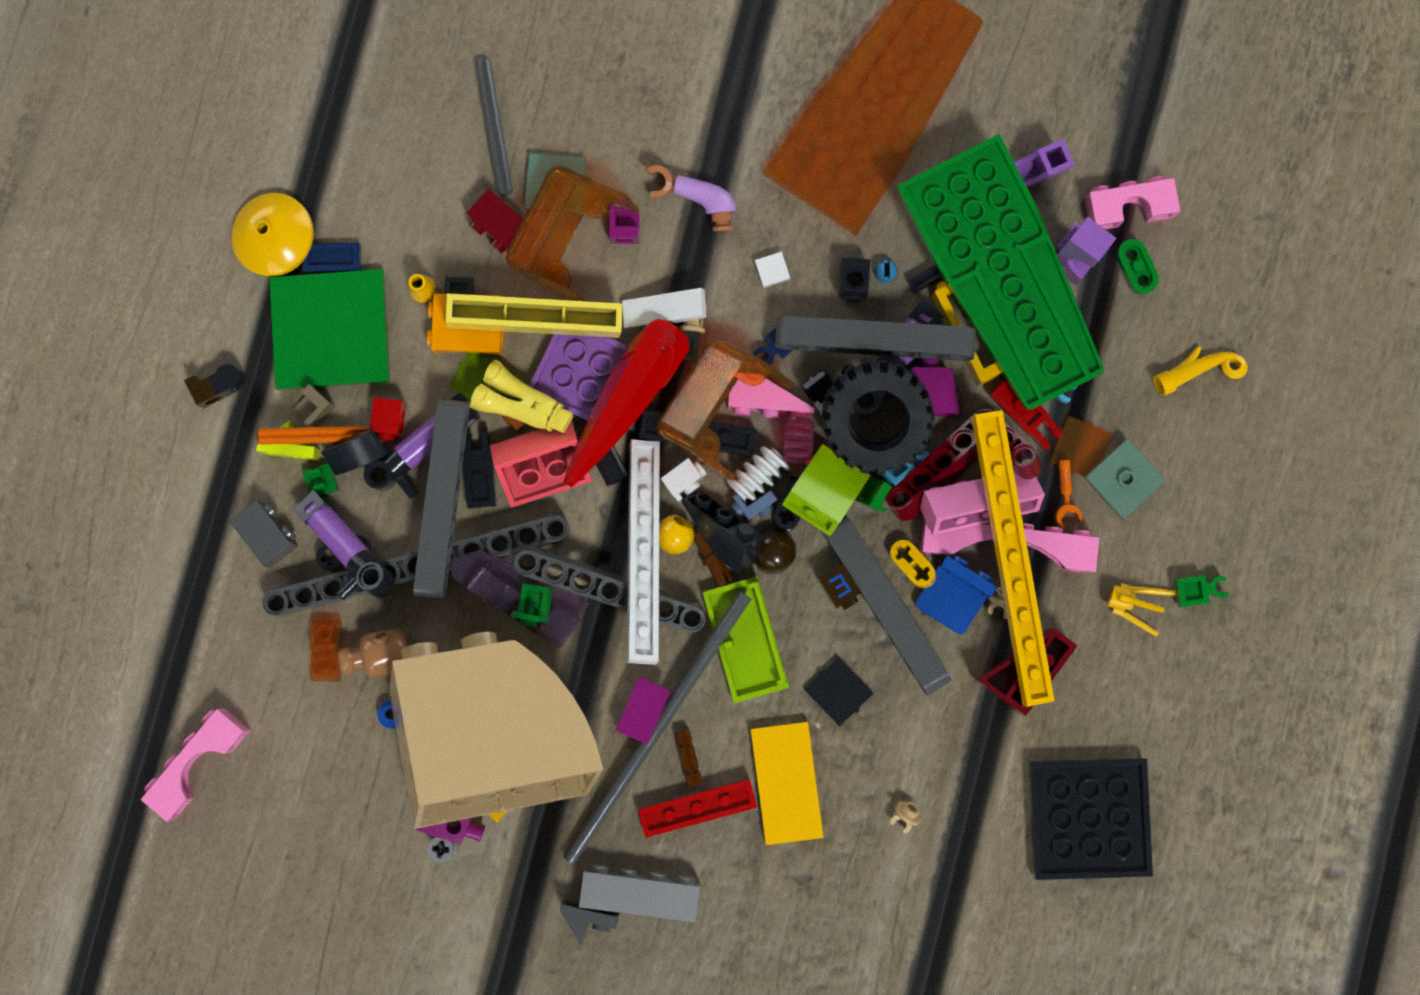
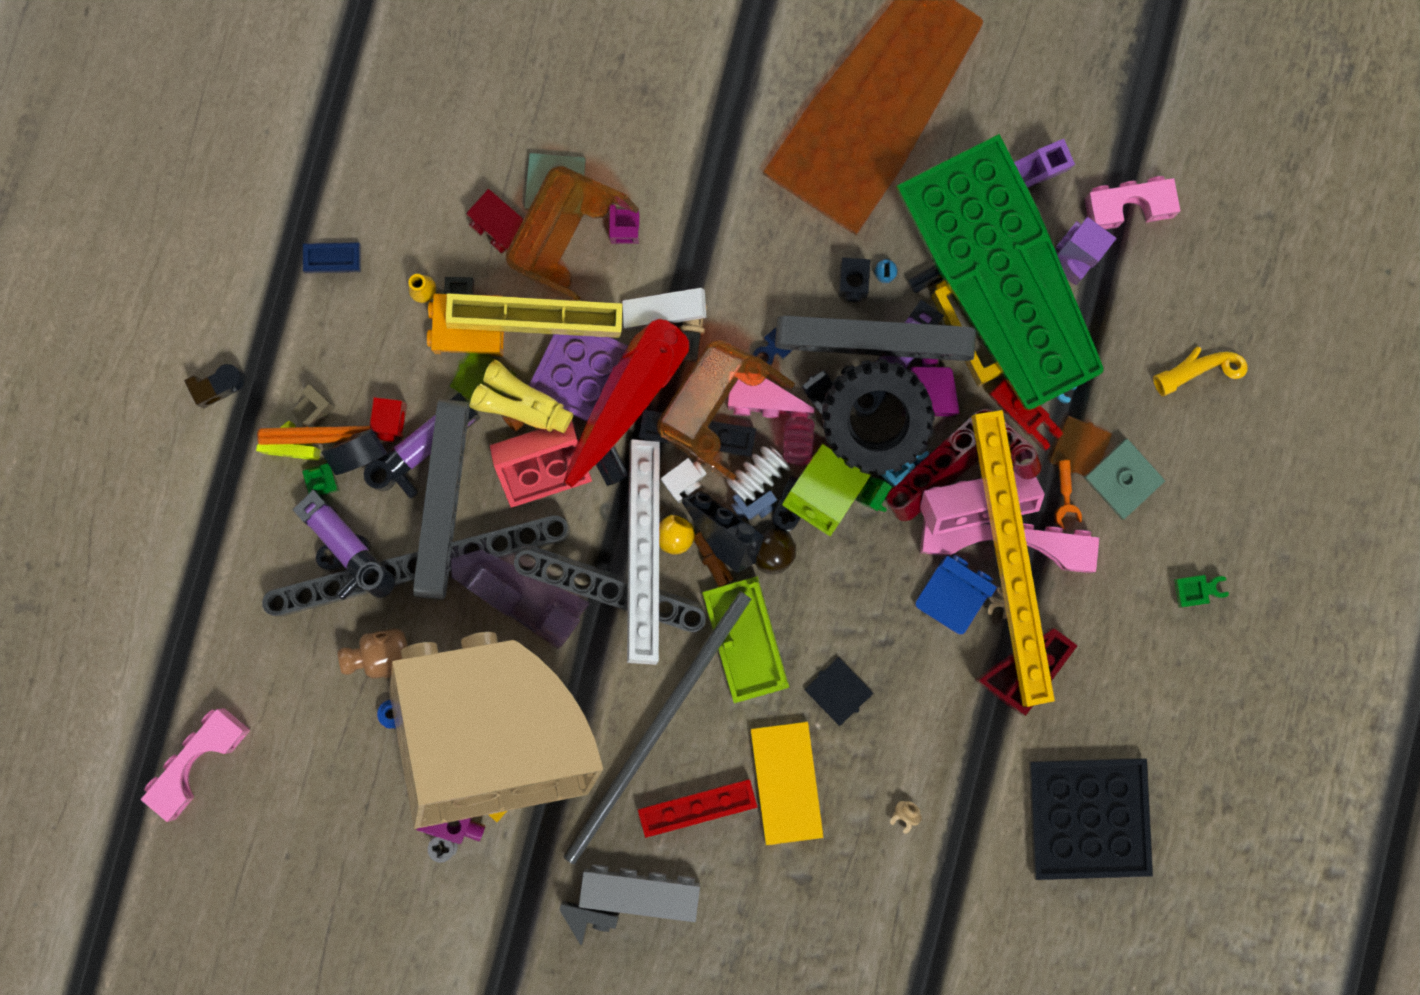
(264, 533): dark grey brick -> none
(285, 241): yellow dish -> none
(325, 643): clear orange slope -> none
(329, 329): green tile -> none
(479, 473): black hinge -> none
(494, 127): dark grey axle -> none
(533, 604): green bracket -> none
(643, 710): magenta panel -> none
(688, 758): reddish brown axle -> none
(712, 197): lavender piece -> none
(772, 270): white tile -> none
(840, 587): dark brown brick -> none
(888, 607): dark grey beam -> none
(918, 559): yellow beam -> none
(1122, 599): yellow plant -> none
(1138, 267): green plate -> none

